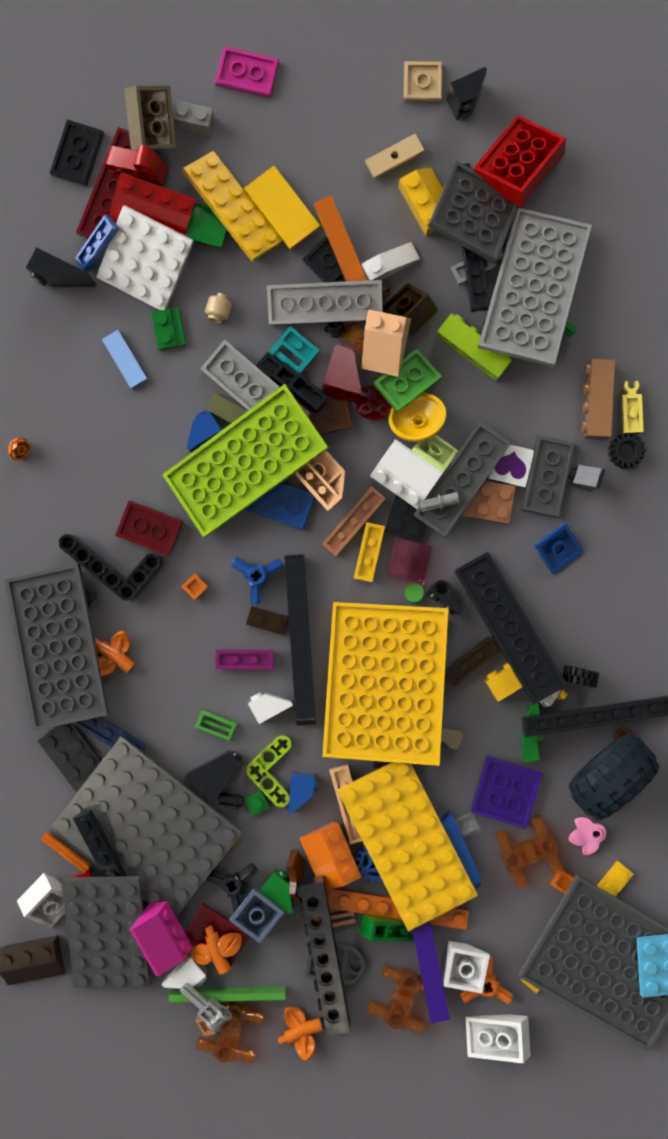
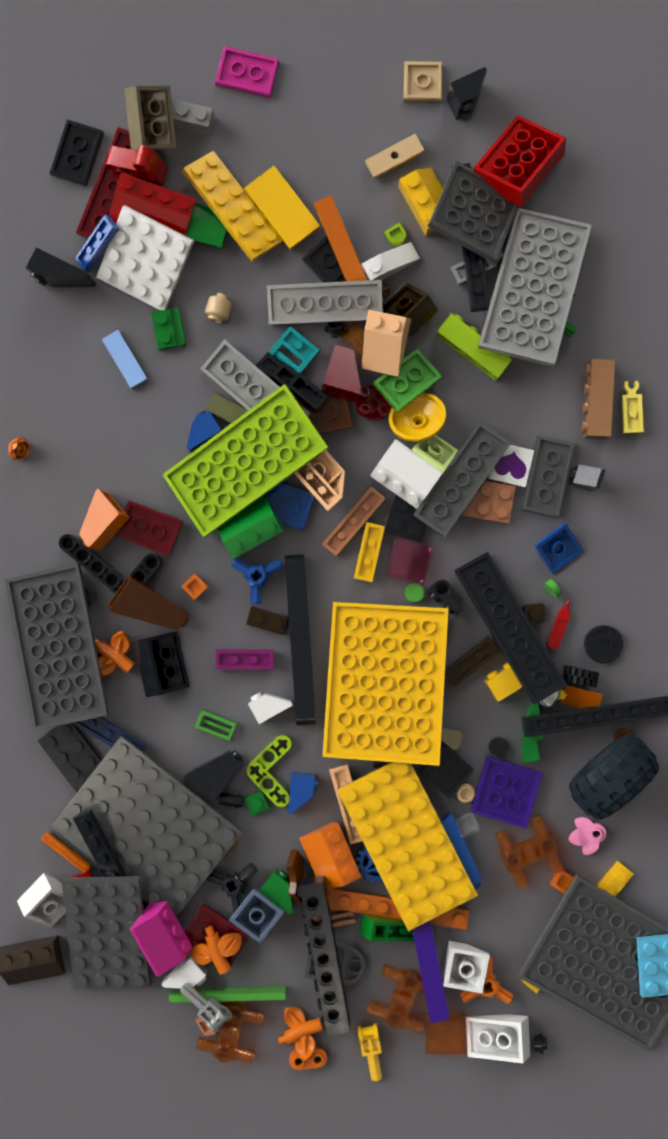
(102, 521): none -> slope
(145, 604): none -> reddish brown slope
(161, 664): none -> black slope
(251, 528): none -> green slope
(311, 1063): none -> orange plate
(371, 1048): none -> yellow connector
(396, 235): none -> lime tile
(439, 502): light grey axle -> none
(446, 1035): none -> clear orange plate
(449, 774): none -> black plate
(465, 793): none -> tan plate
(498, 746): none -> black tile
(534, 613): none -> dark brown plate
(540, 1043): none -> black plate
(552, 588): none -> bright green tile
(559, 627): none -> red piece
(581, 698): none -> orange slope
(603, 644): none -> black tile
(637, 446): black tyre -> none

